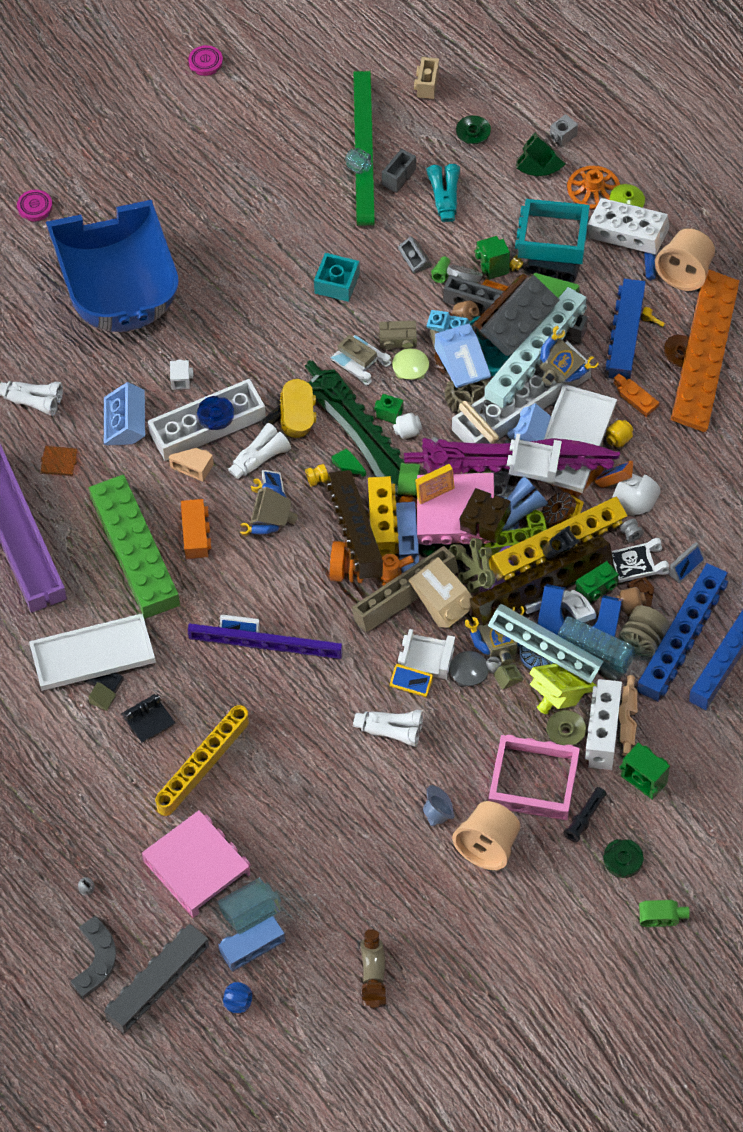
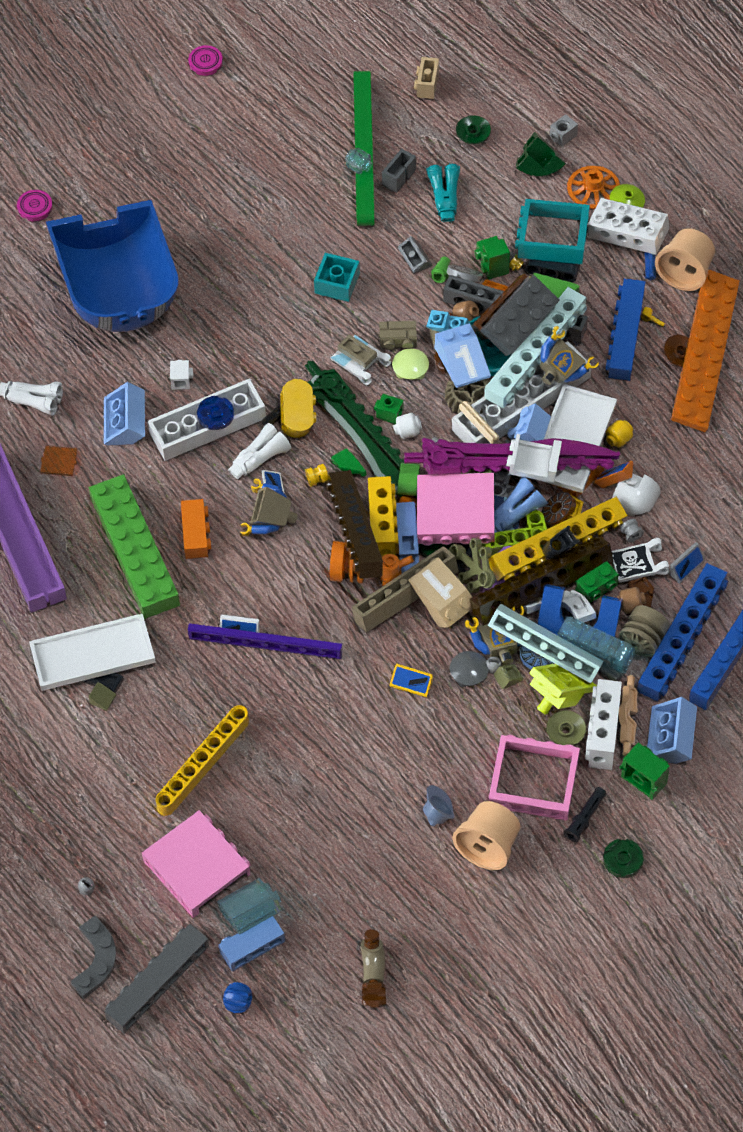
(148, 718): black hinge -> none
(192, 462): light nougat slope -> none
(401, 727): white piece -> none
(427, 654): white panel -> none
(435, 484): yellow tile -> none
(487, 512): dark brown piece -> none
(635, 395): orange hinge -> none
(661, 913): bright green piece -> none
(672, 730): none -> light blue slope

